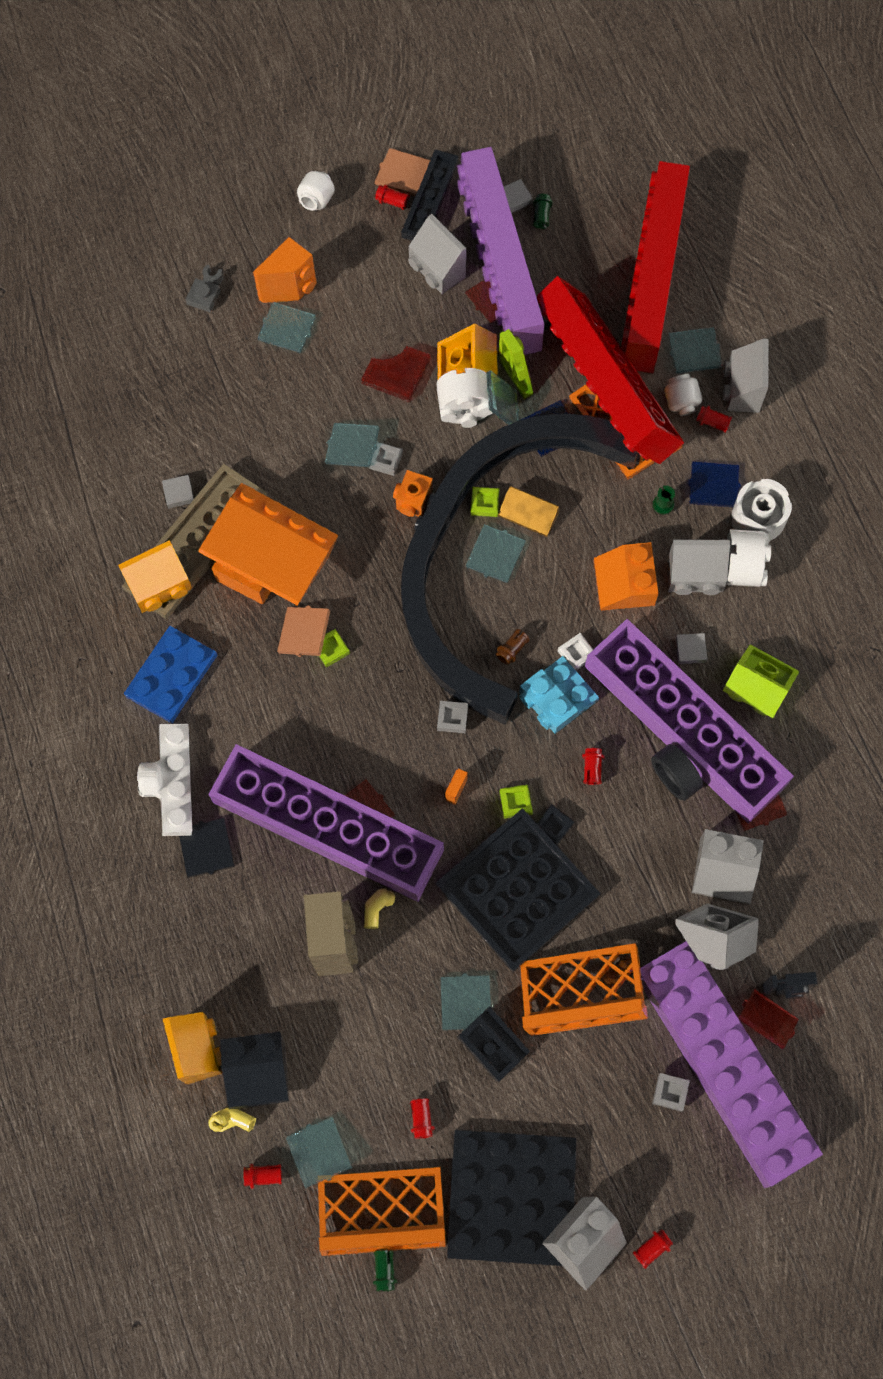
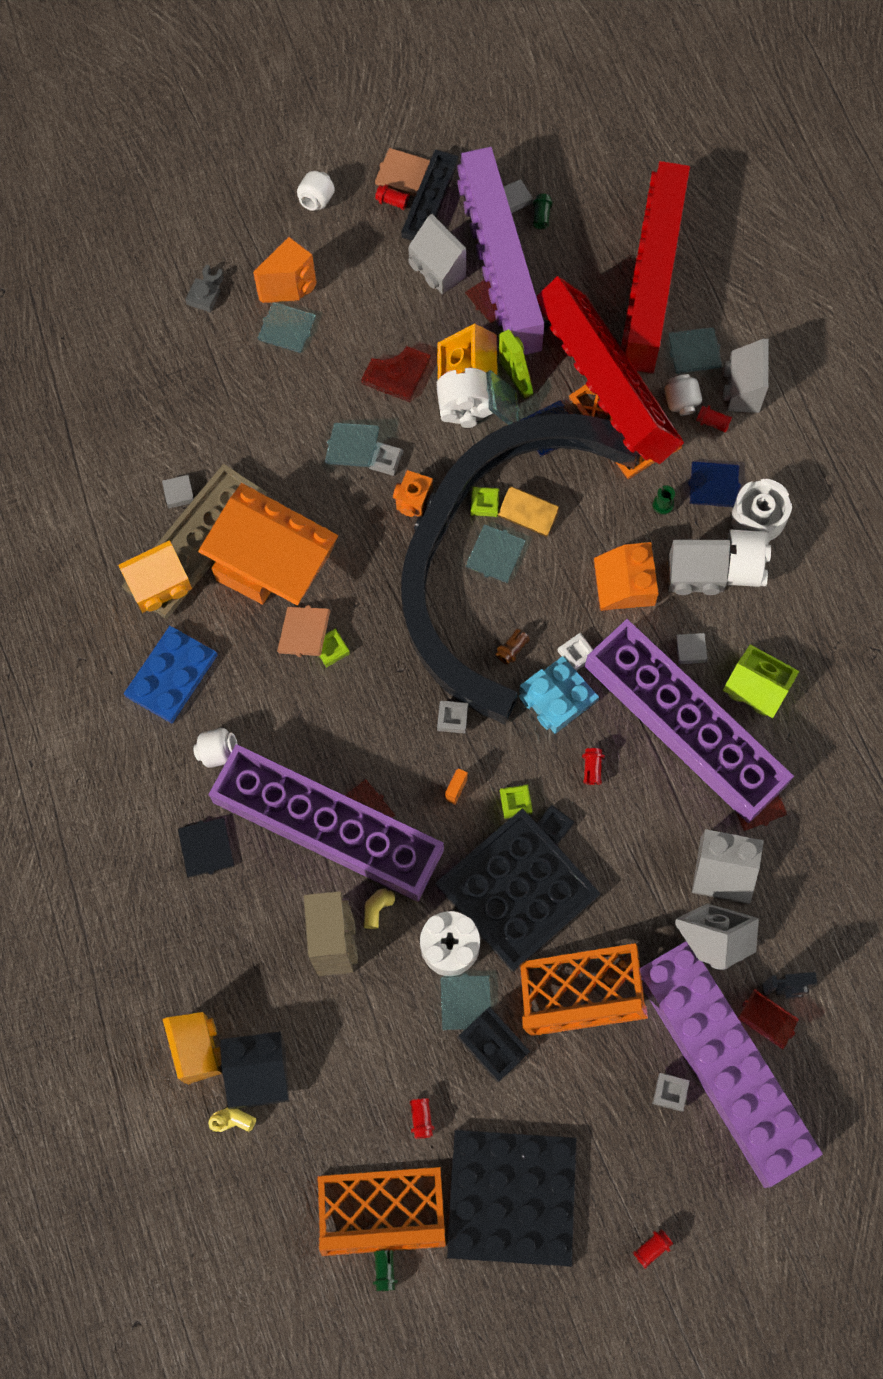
(170, 780): white plate -> none
(214, 747): none -> white head
(262, 1175): red pin -> none
(318, 1152): clear light blue piece -> none
(462, 931): none -> white brick
(586, 1240): light grey slope -> none
(676, 772): black tyre -> none

